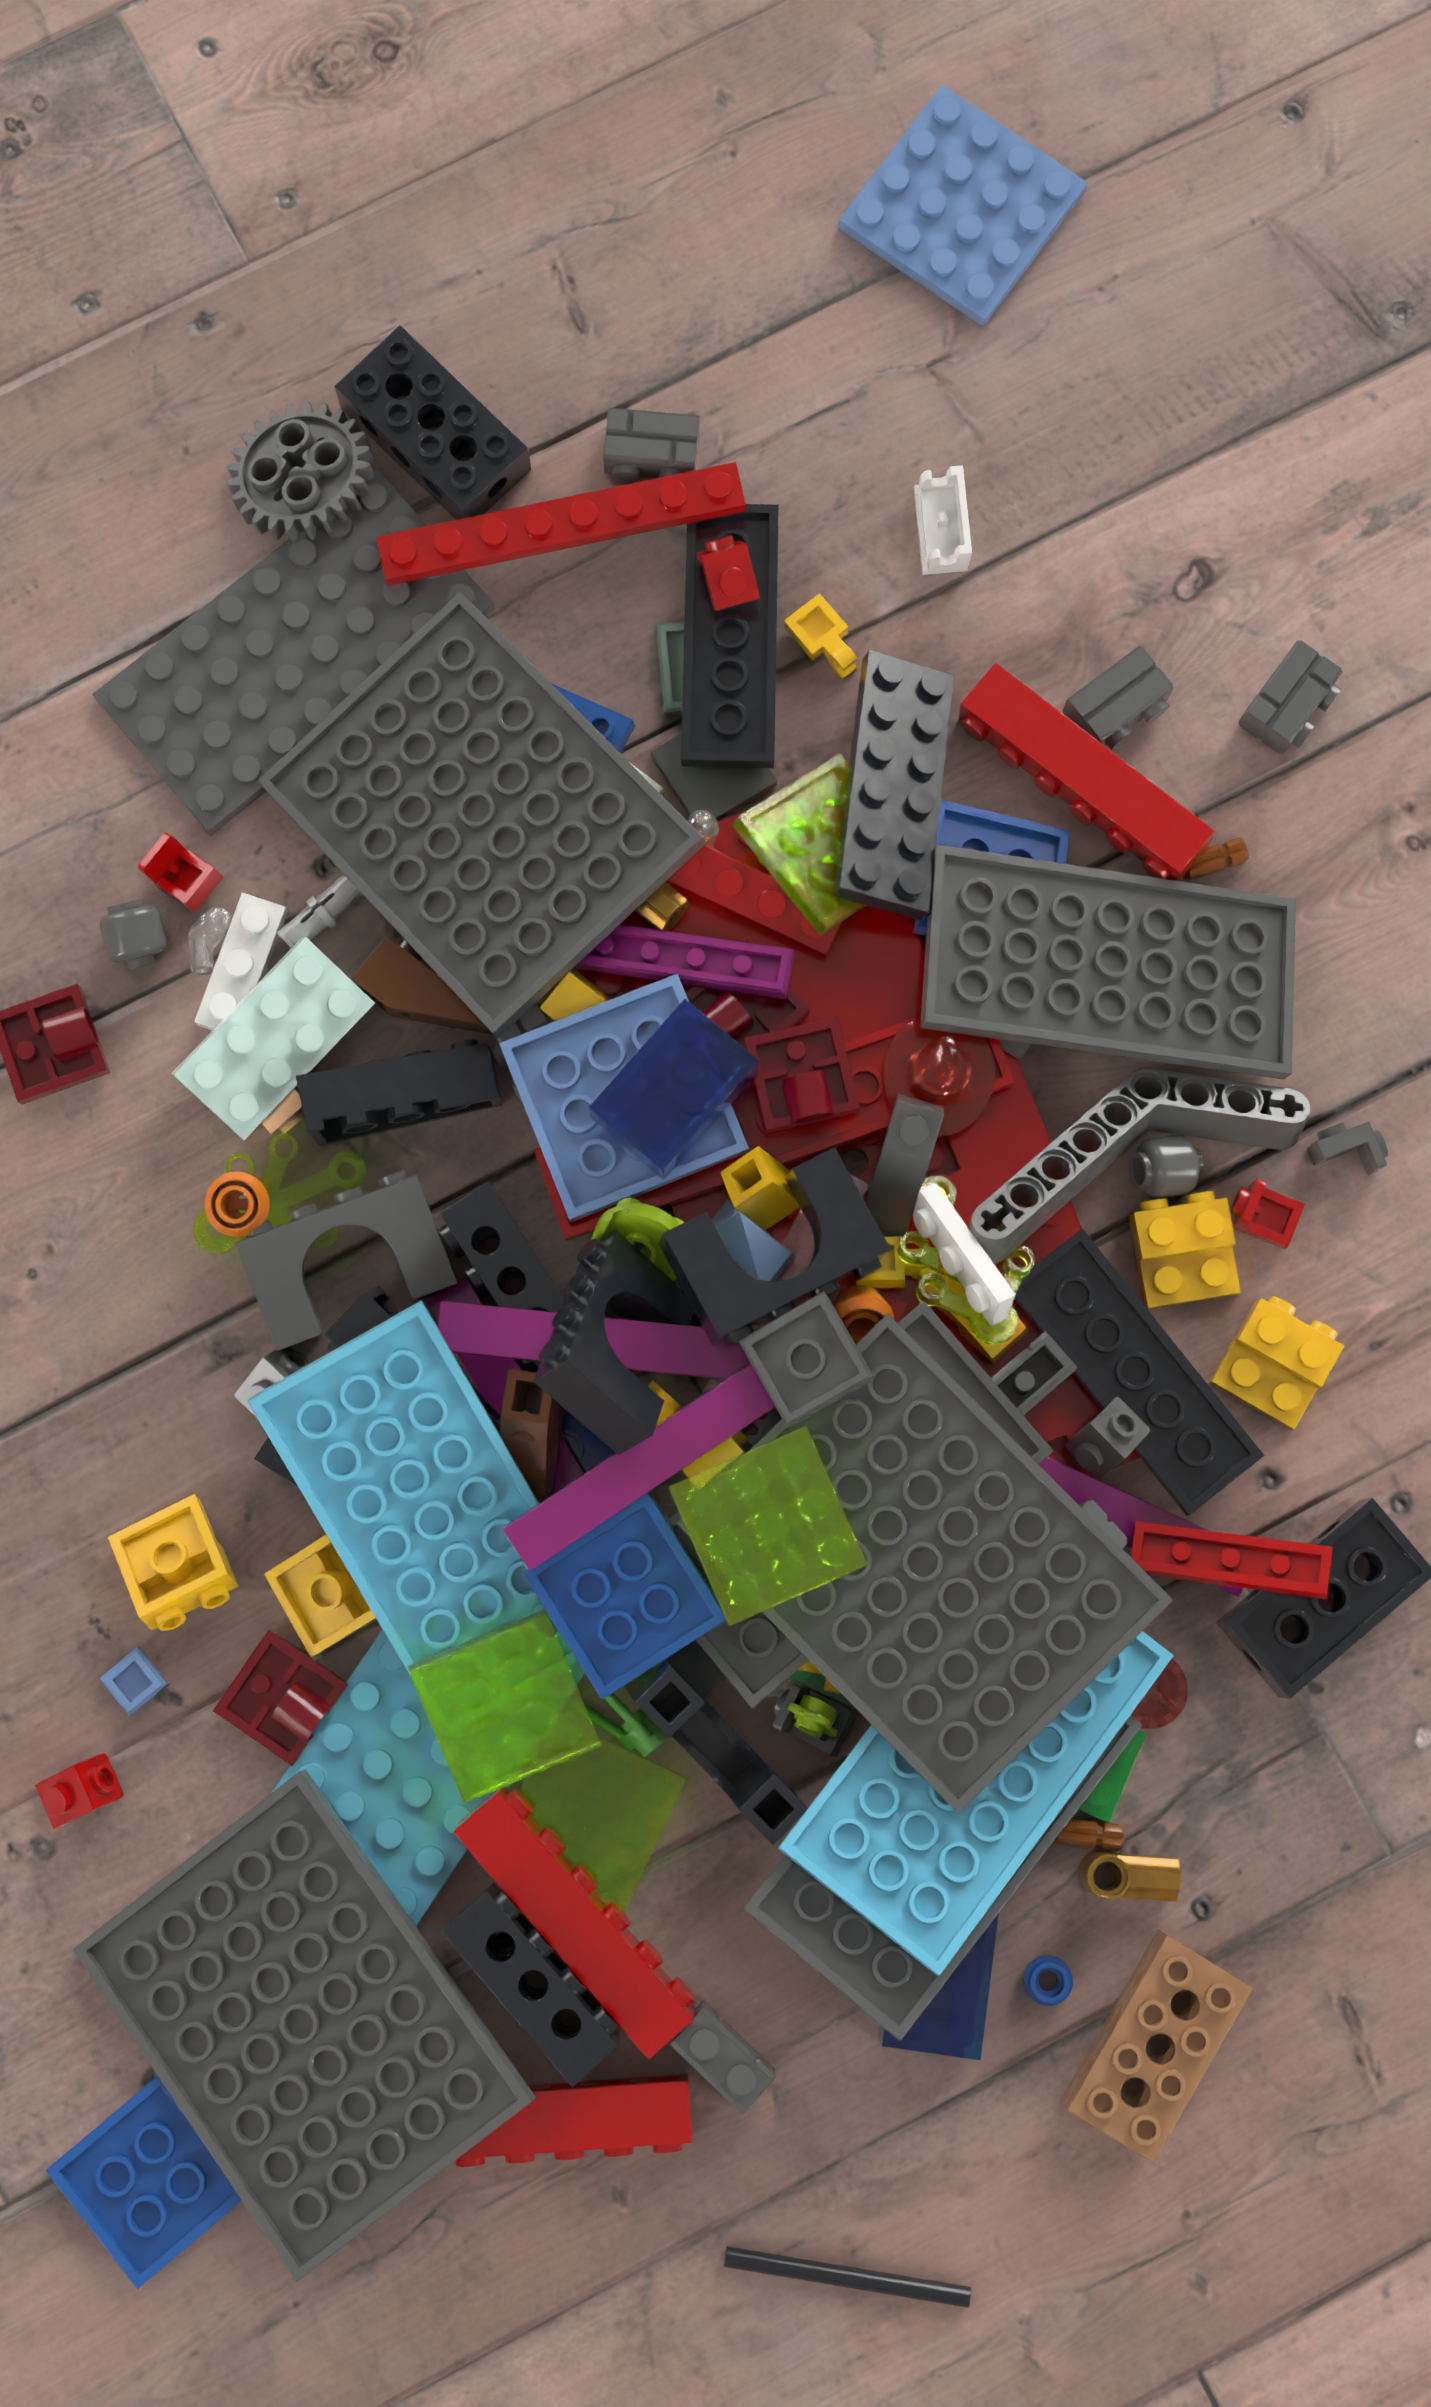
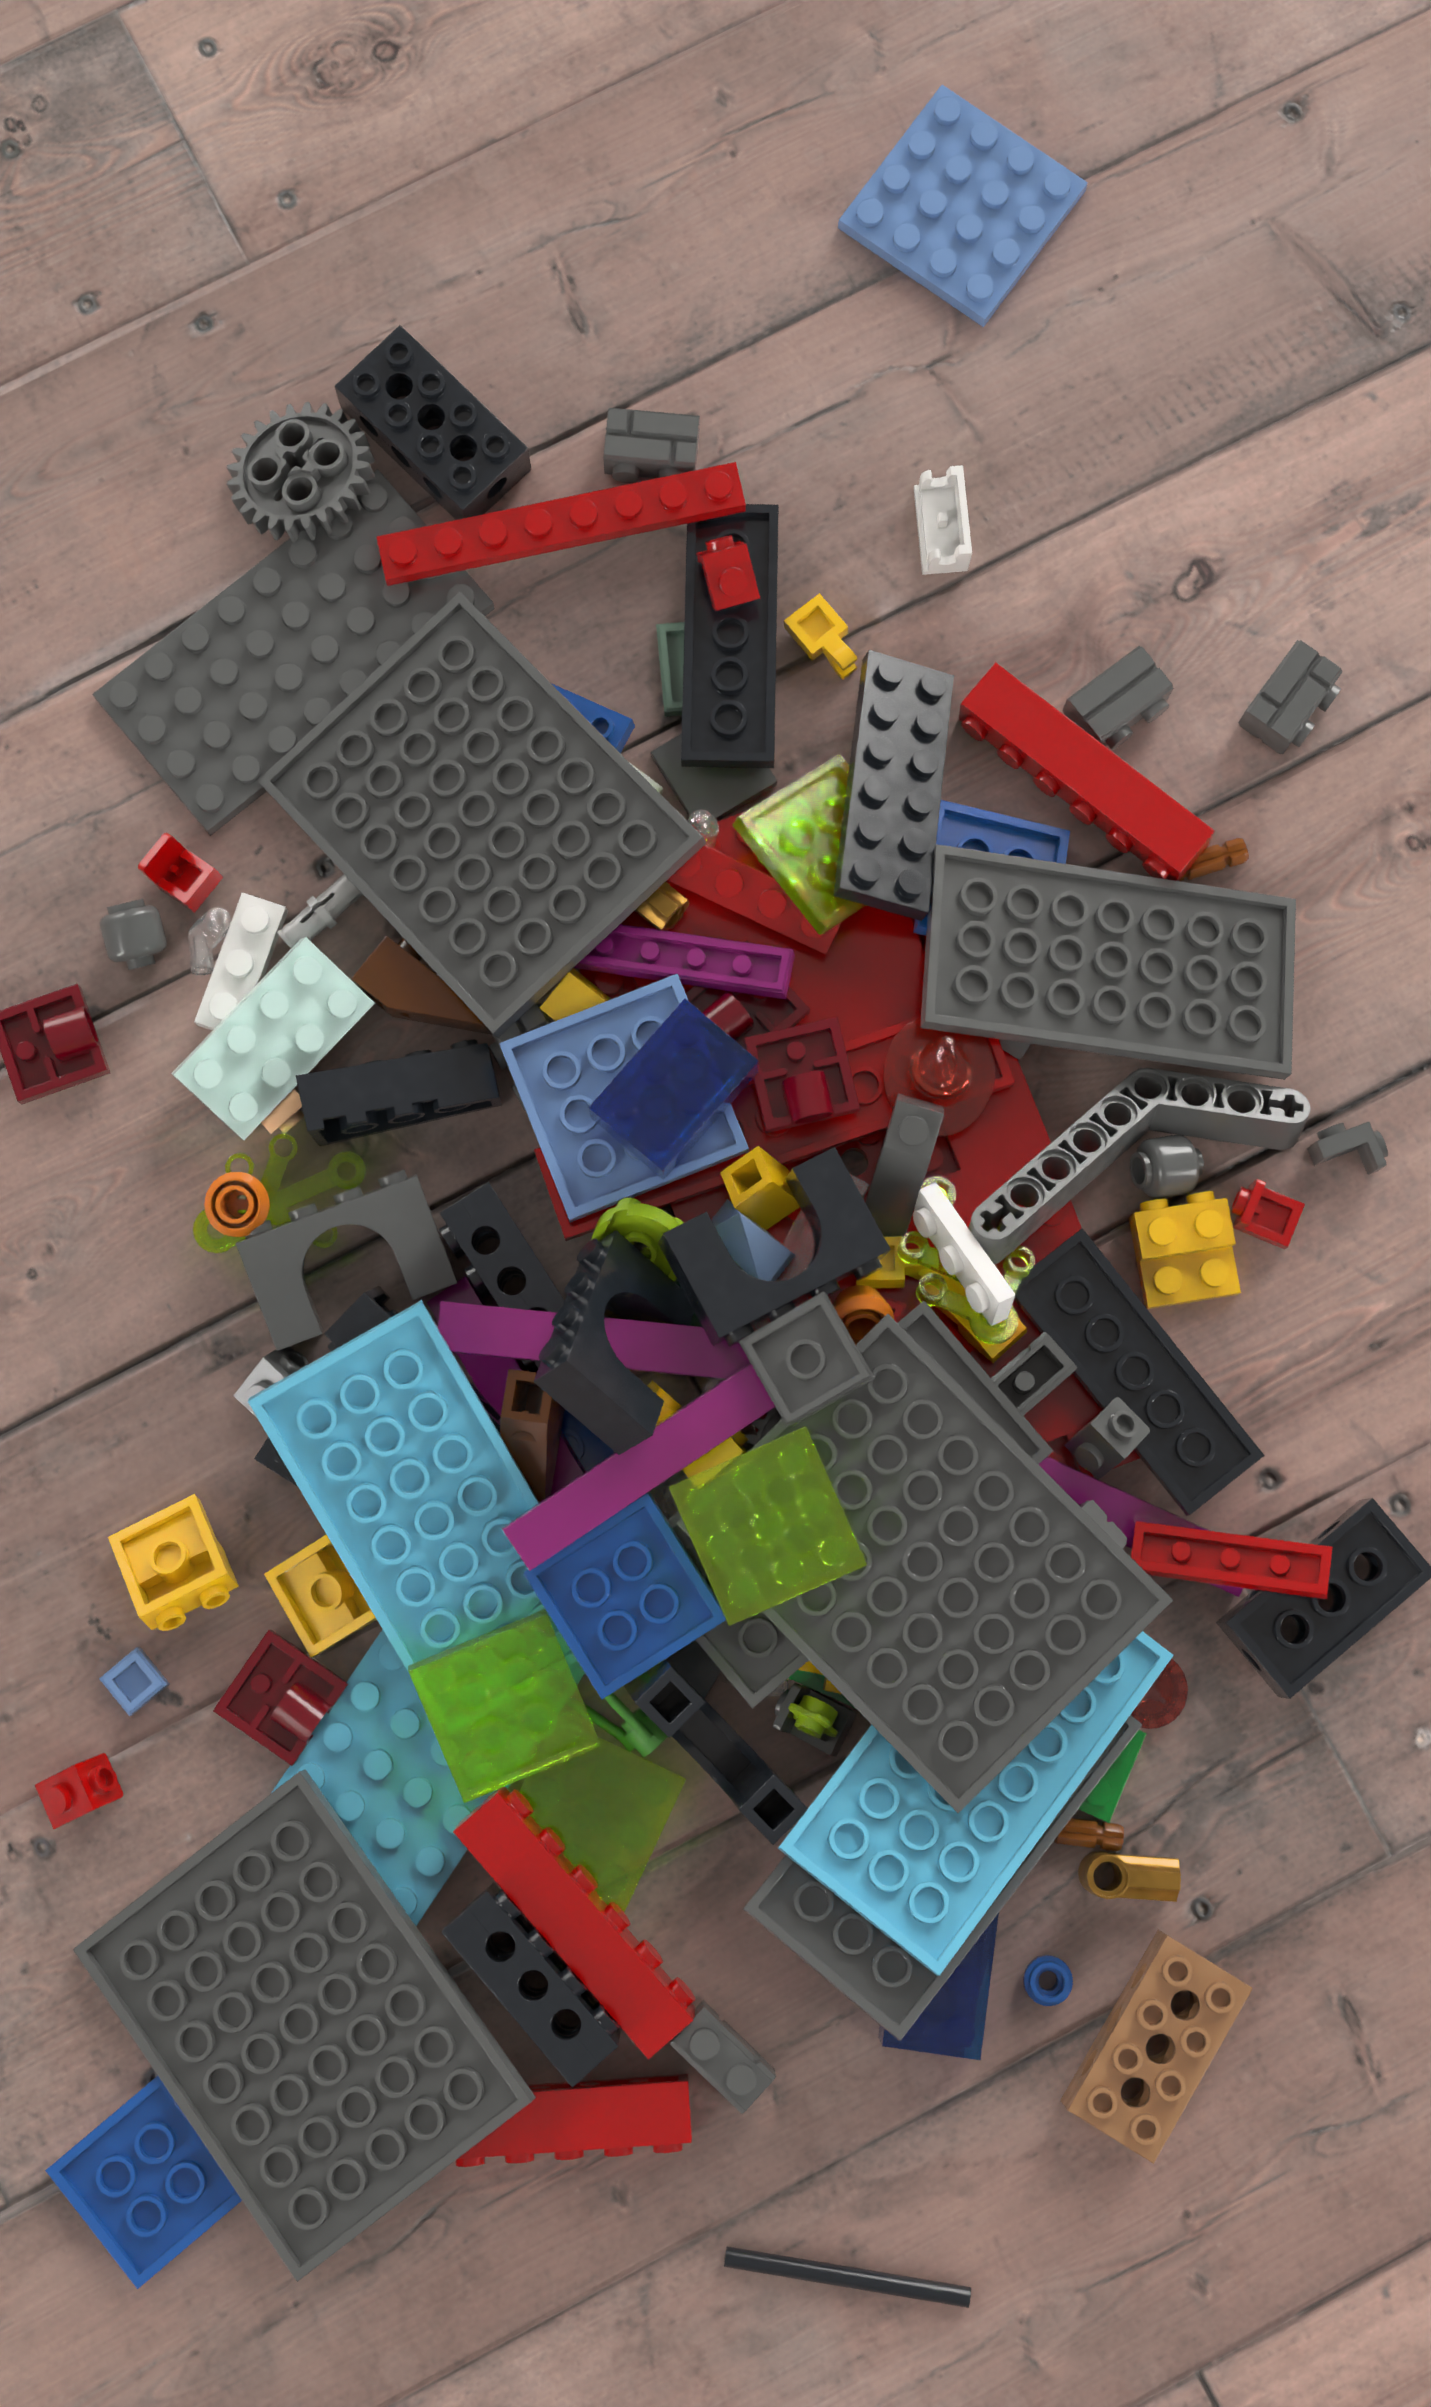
(1277, 1361): yellow plate -> none

